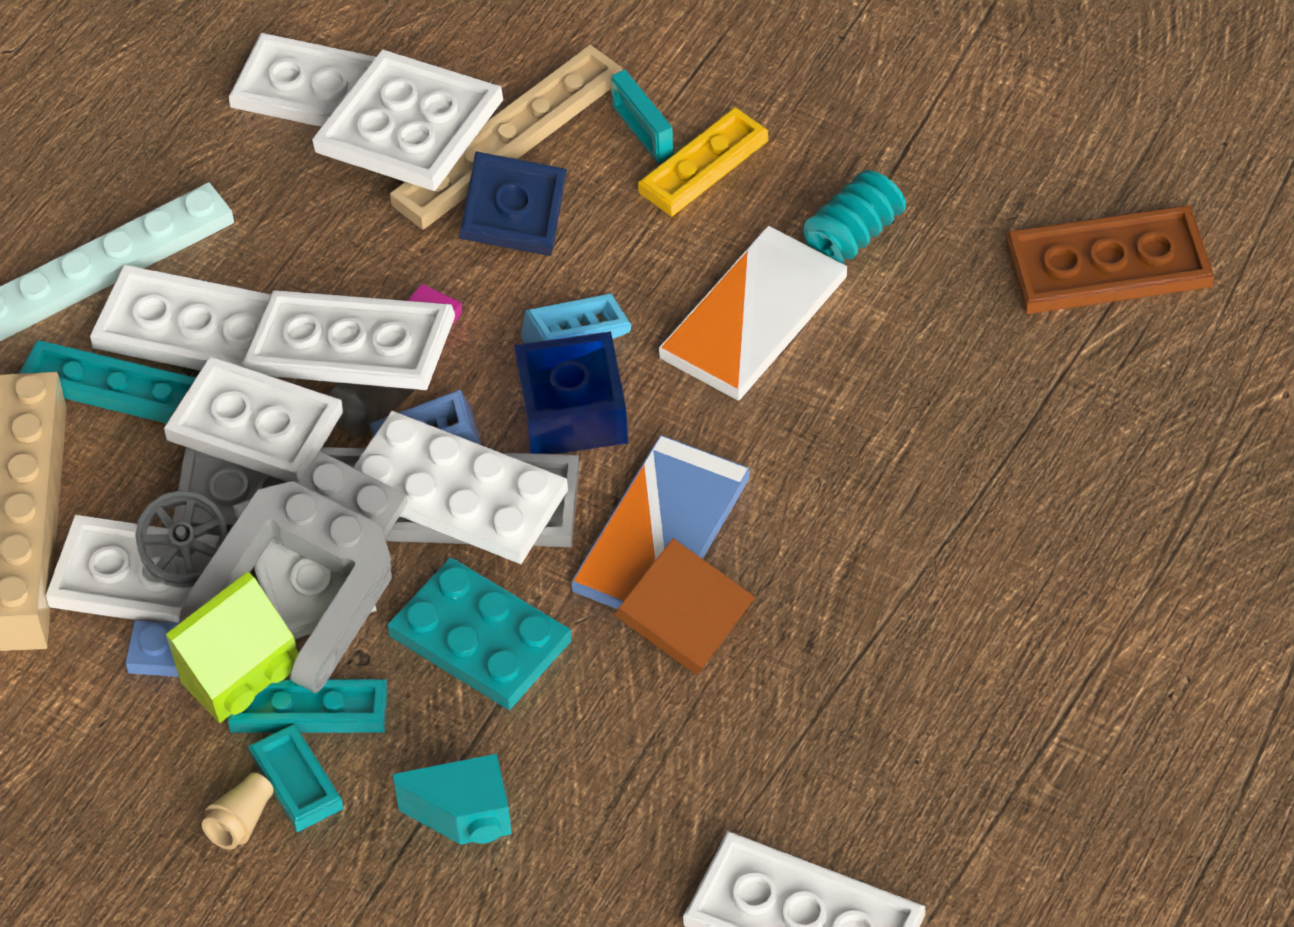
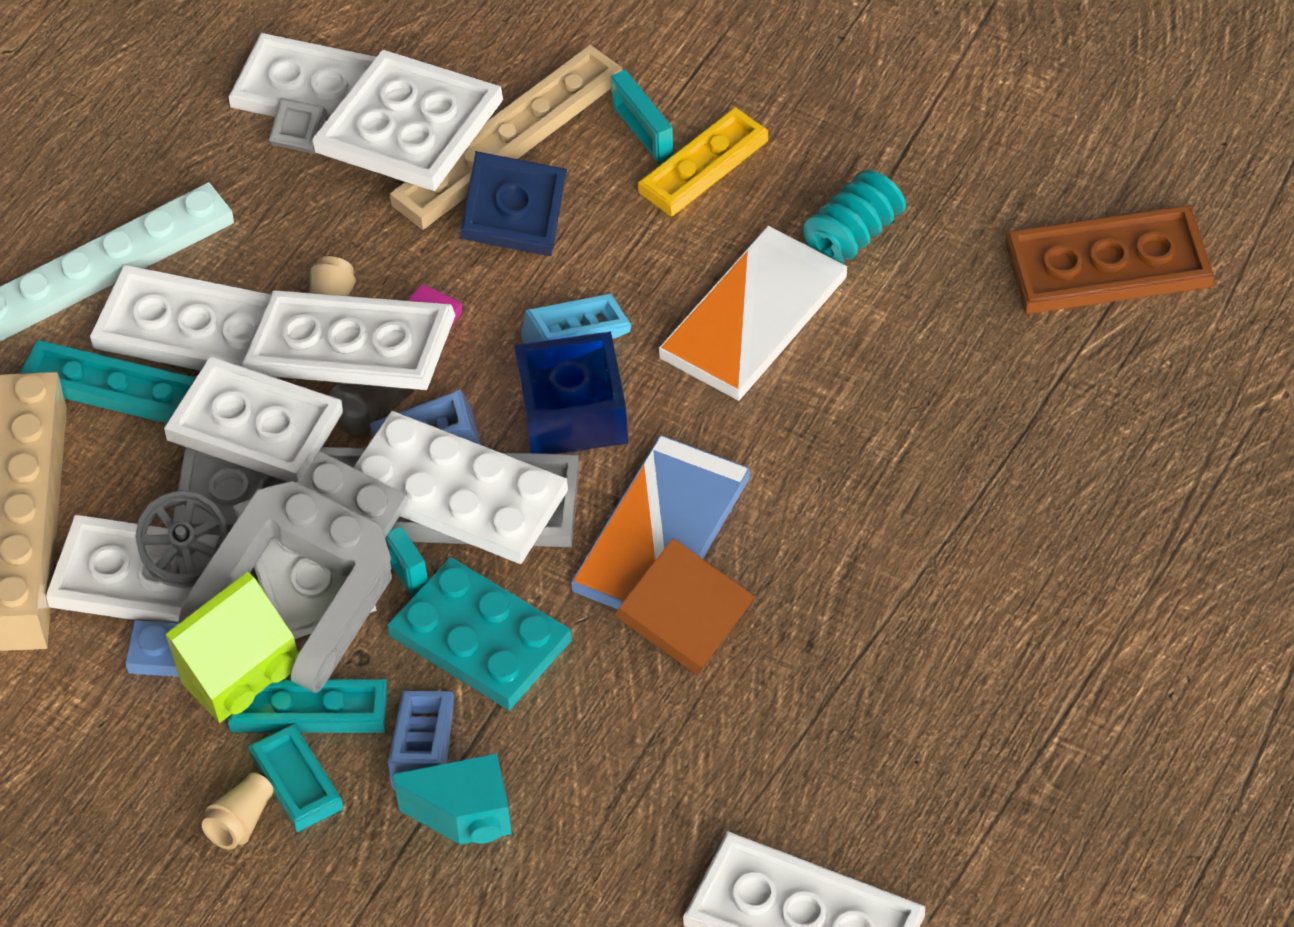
(297, 125): none -> light grey tile
(331, 277): none -> tan cone
(406, 561): none -> teal tile
(425, 734): none -> medium blue slope

